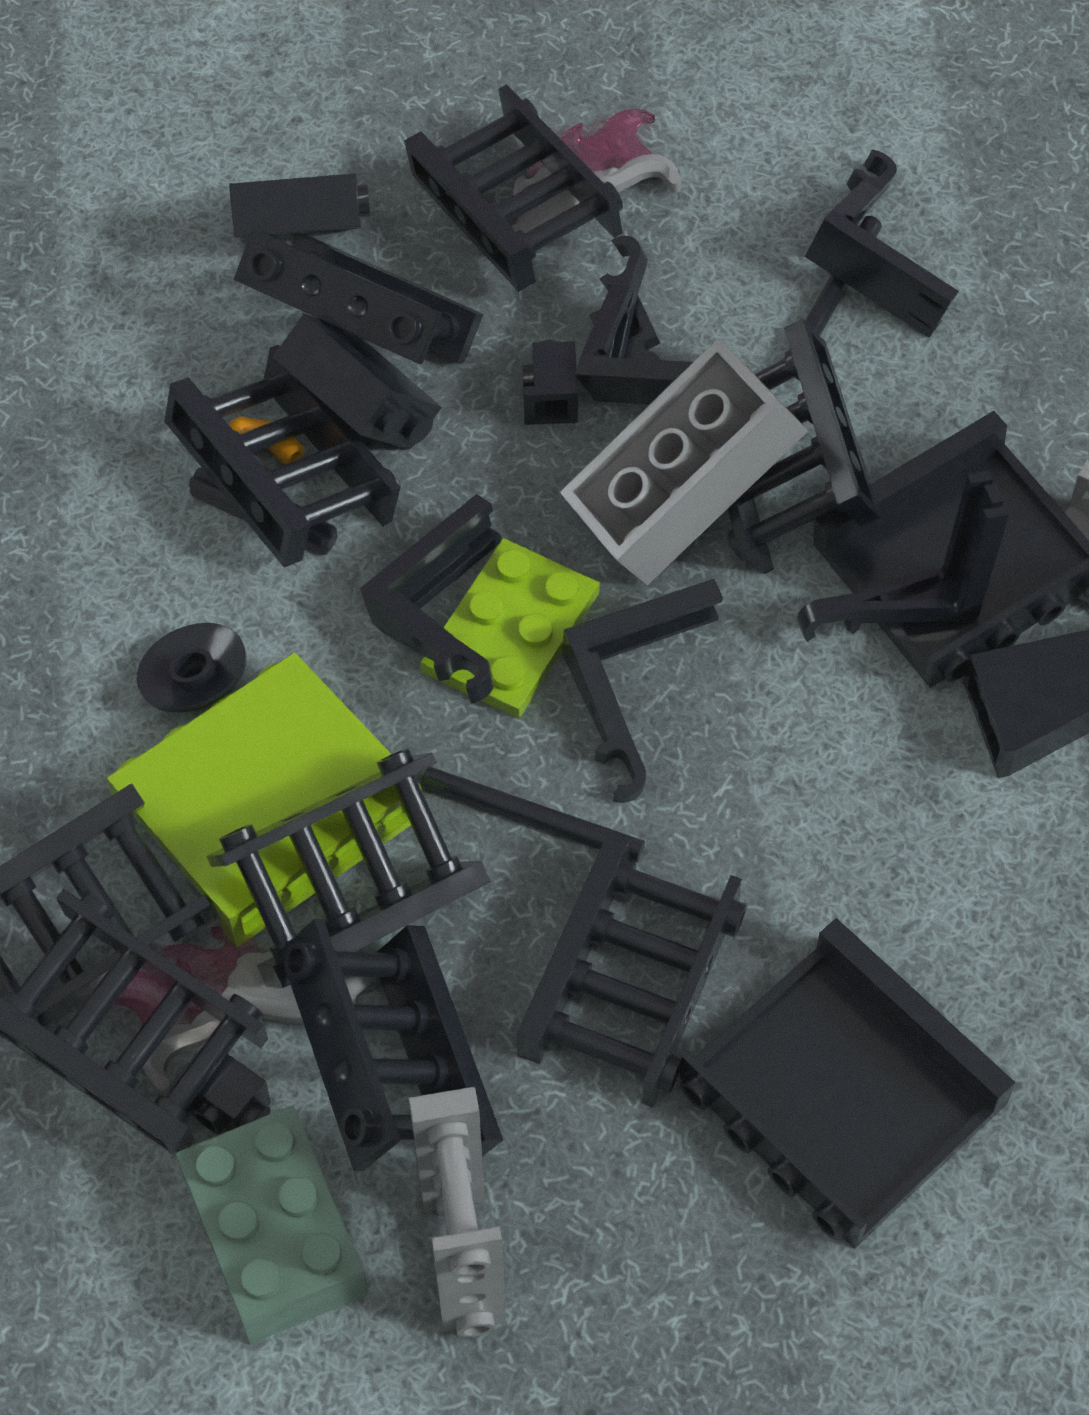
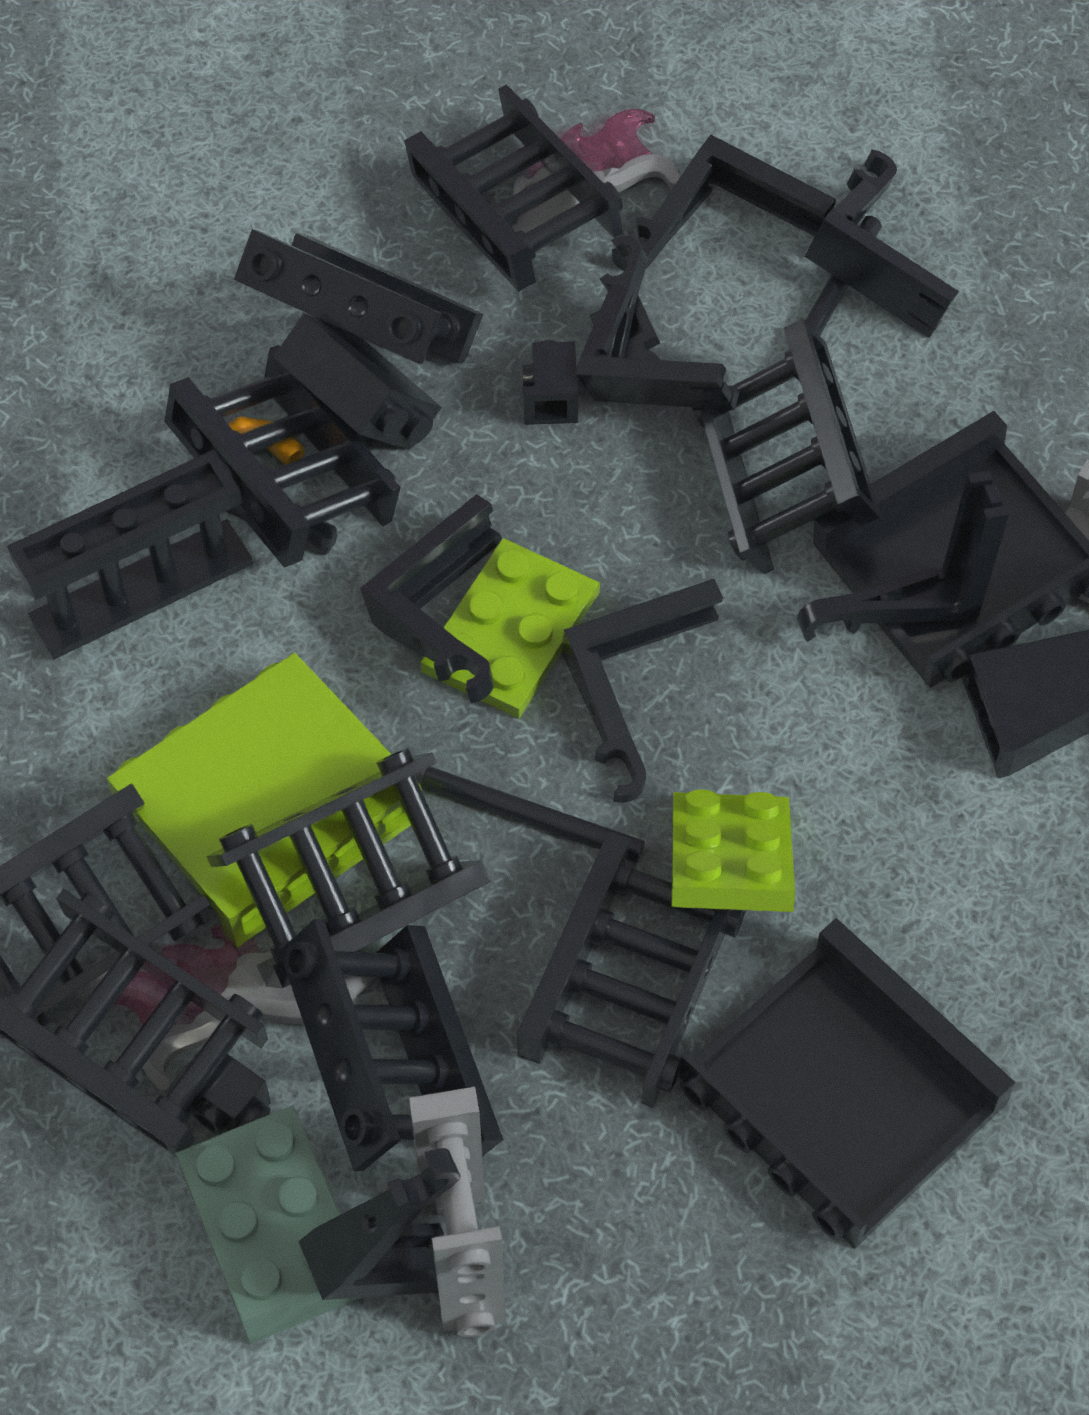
(119, 528): none -> black fence
(191, 667): black dish -> none
(298, 205): black brick -> none
(375, 1245): none -> black hinge
(683, 462): light grey slope -> none
(732, 851): none -> lime plate
(740, 175): none -> black hinge

